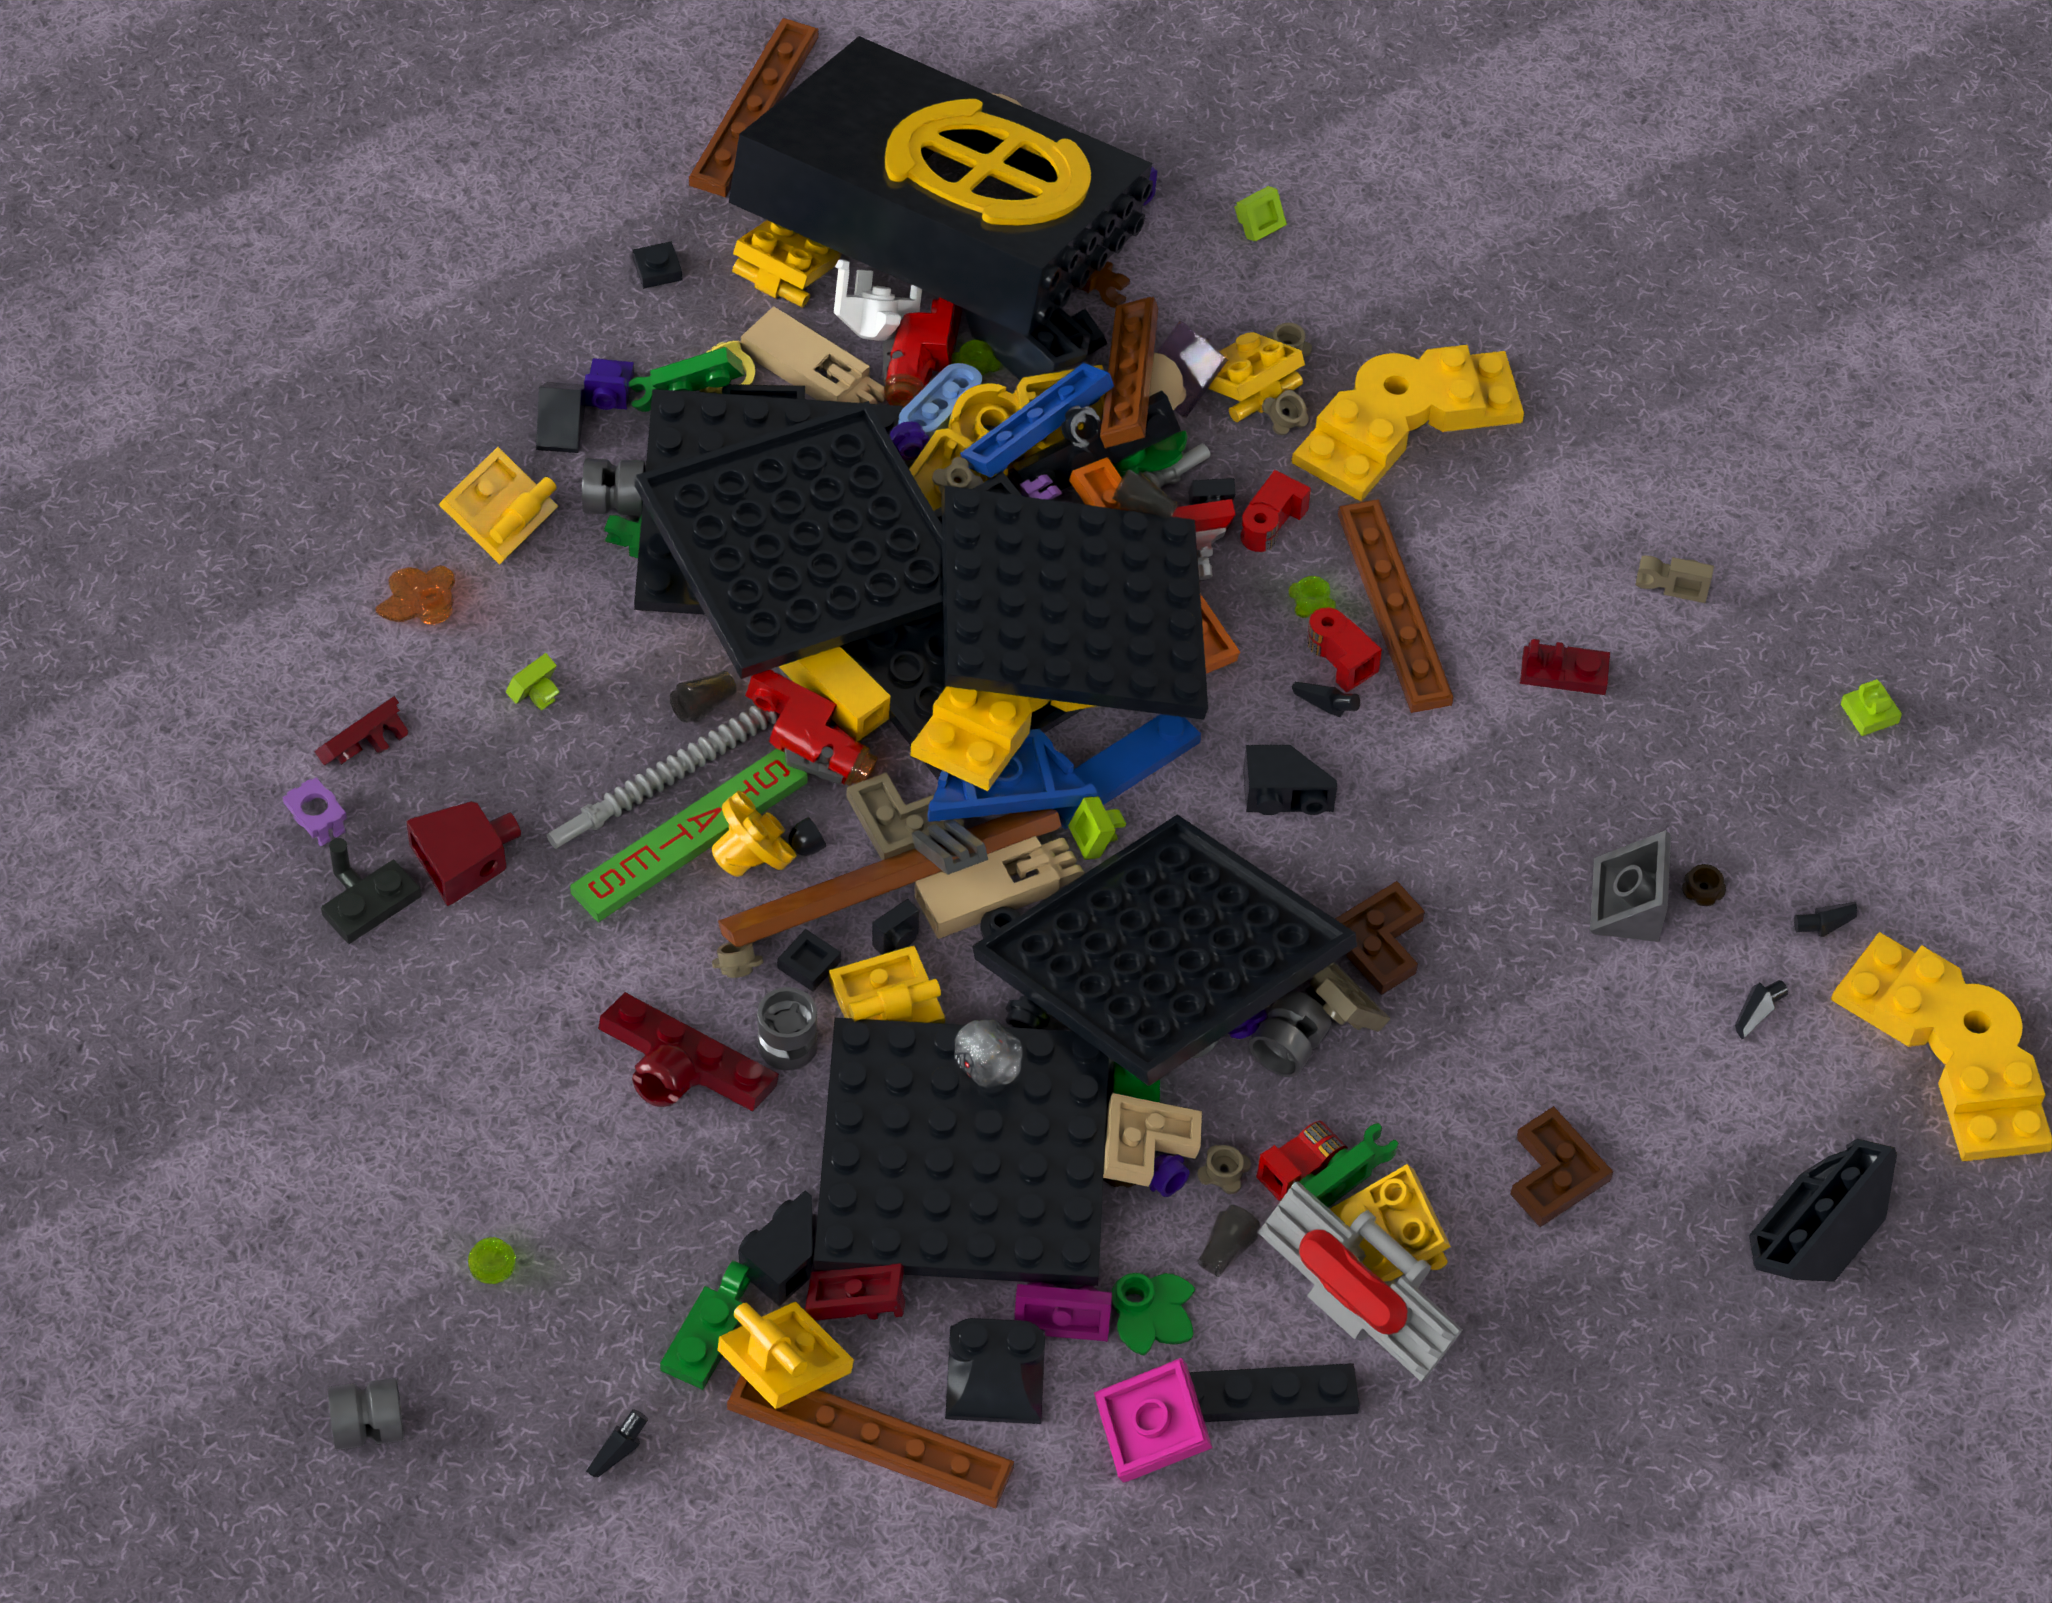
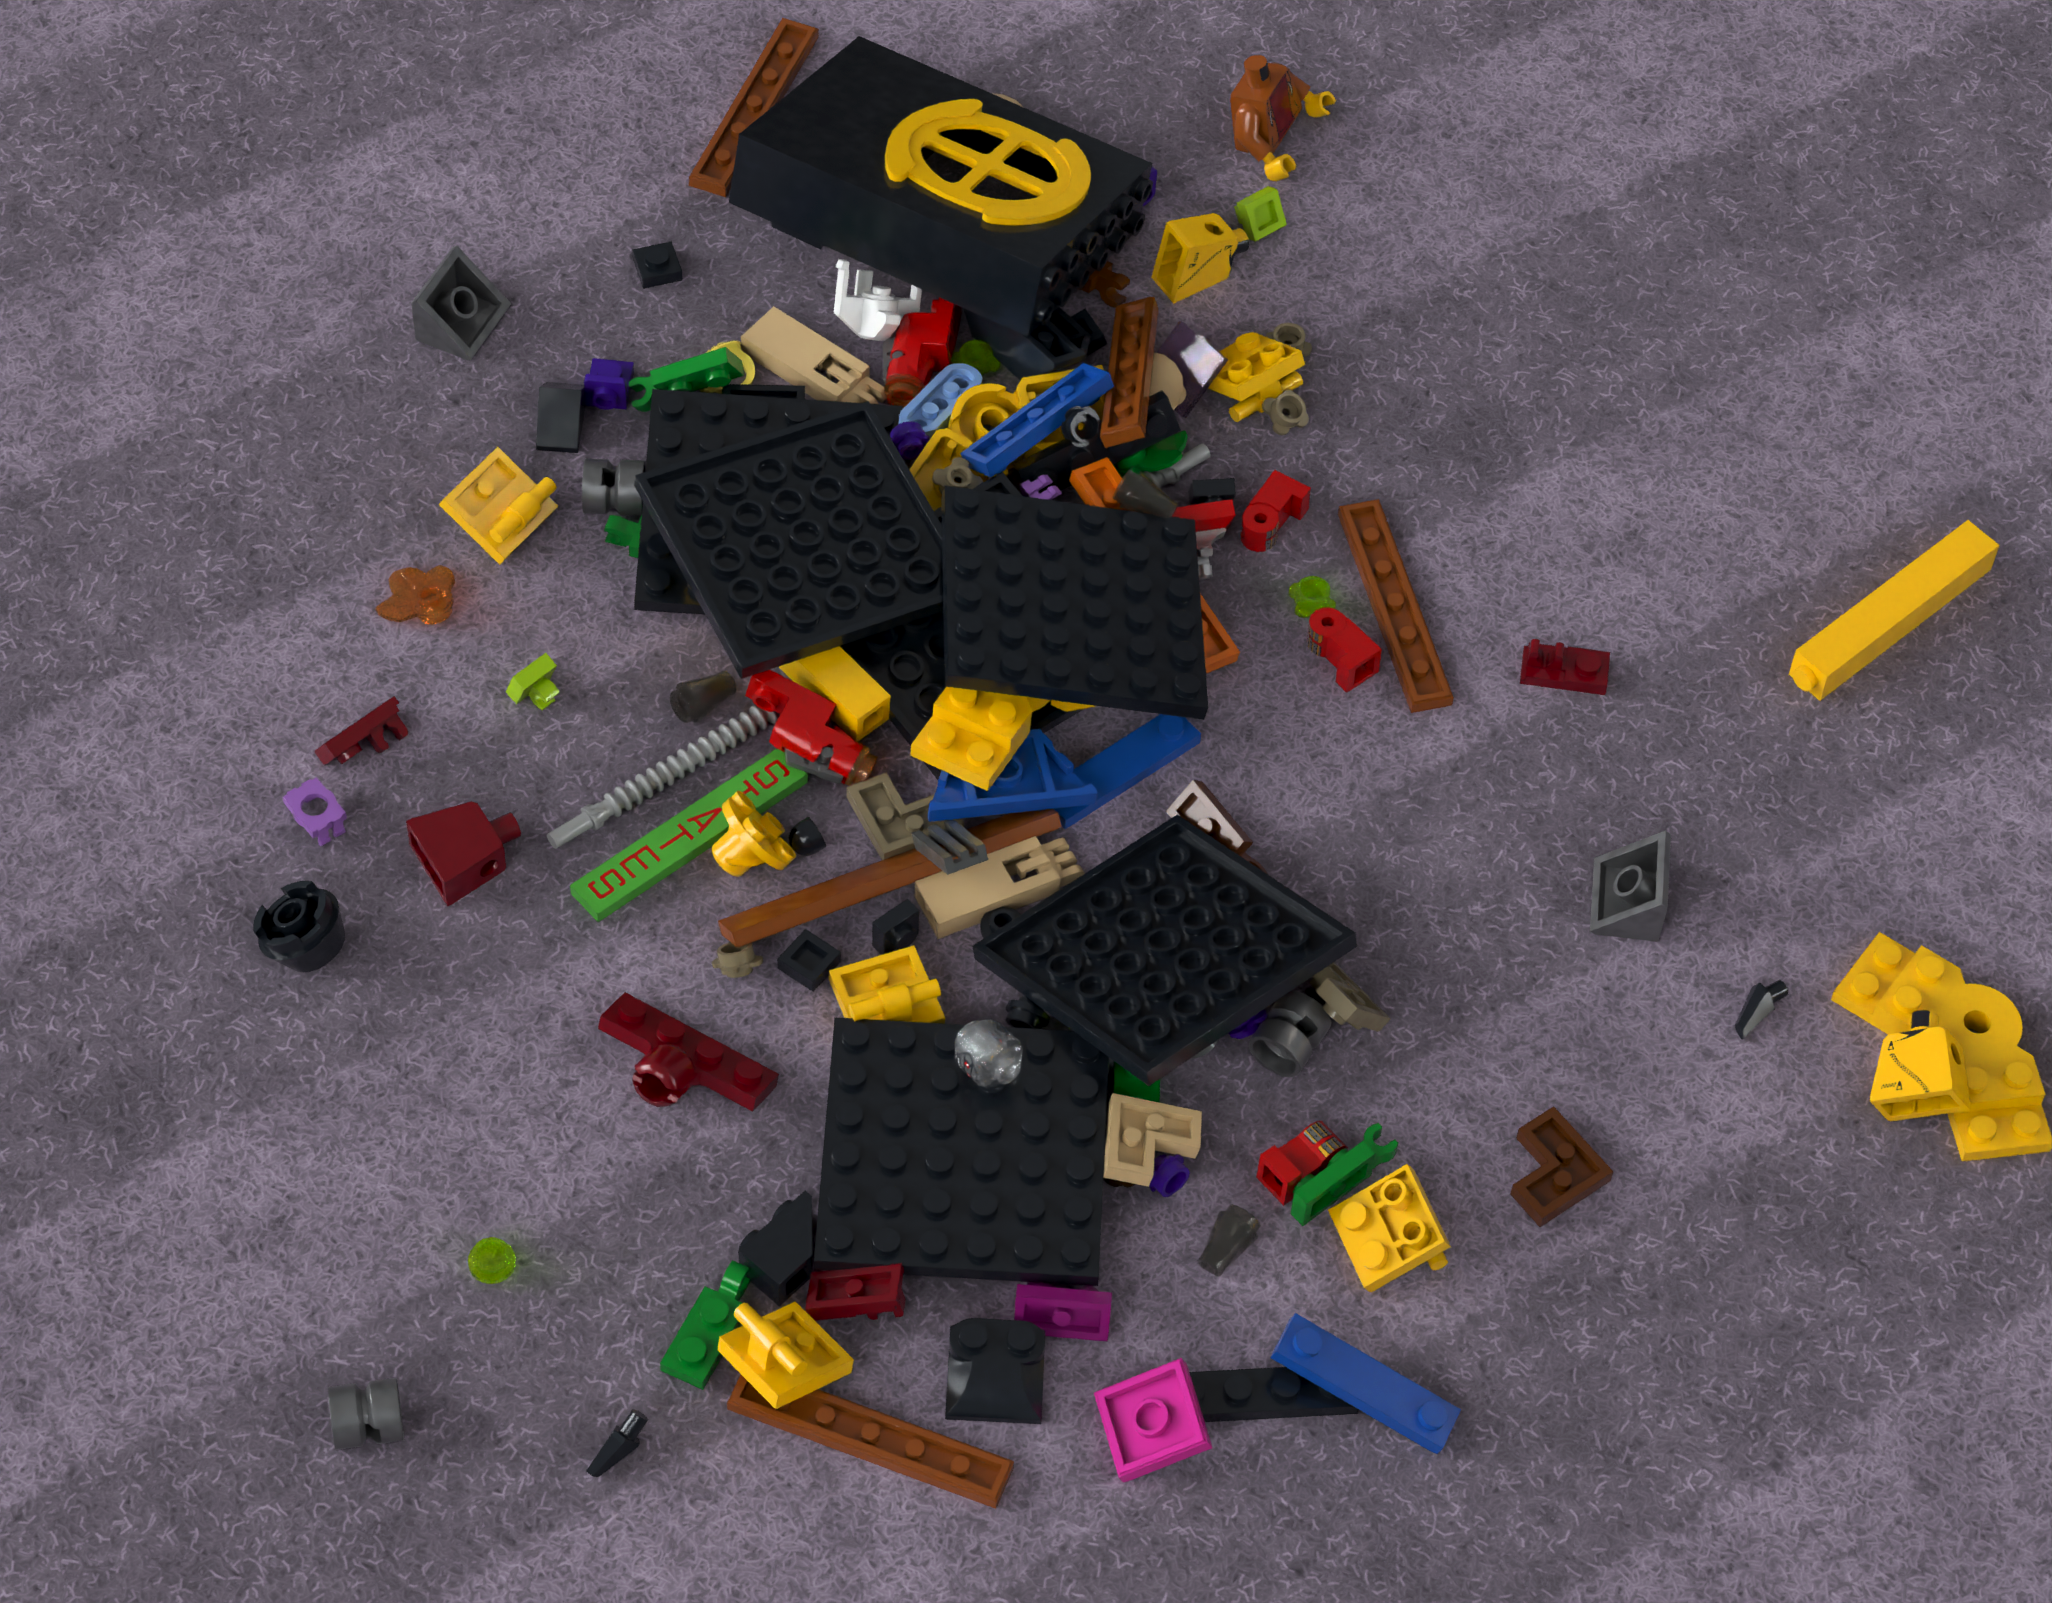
(301, 927): none -> black cone
(366, 900): pearl dark grey plate -> none
(457, 307): none -> flat silver slope
(782, 261): yellow plate -> none
(787, 1028): flat silver wheel -> none
(1094, 827): lime tile -> none
(1157, 1315): green plate -> none
(1196, 254): none -> yellow torso
(1205, 812): none -> plate
(1224, 1156): dark tan plate -> none
(1265, 109): none -> dark orange torso
(1285, 781): black slope -> none
(1327, 698): black bar -> none
(1351, 1293): light grey piece -> none
(1365, 1383): none -> blue plate
(1376, 926): reddish brown plate -> none
(1395, 393): yellow plate -> none
(1680, 579): dark tan plate -> none
(1707, 876): dark brown plate -> none
(1826, 918): black bar -> none
(1826, 1214): black wedge -> none
(1871, 708): lime tile -> none
(1893, 610): none -> yellow brick
(1920, 1072): none -> yellow torso

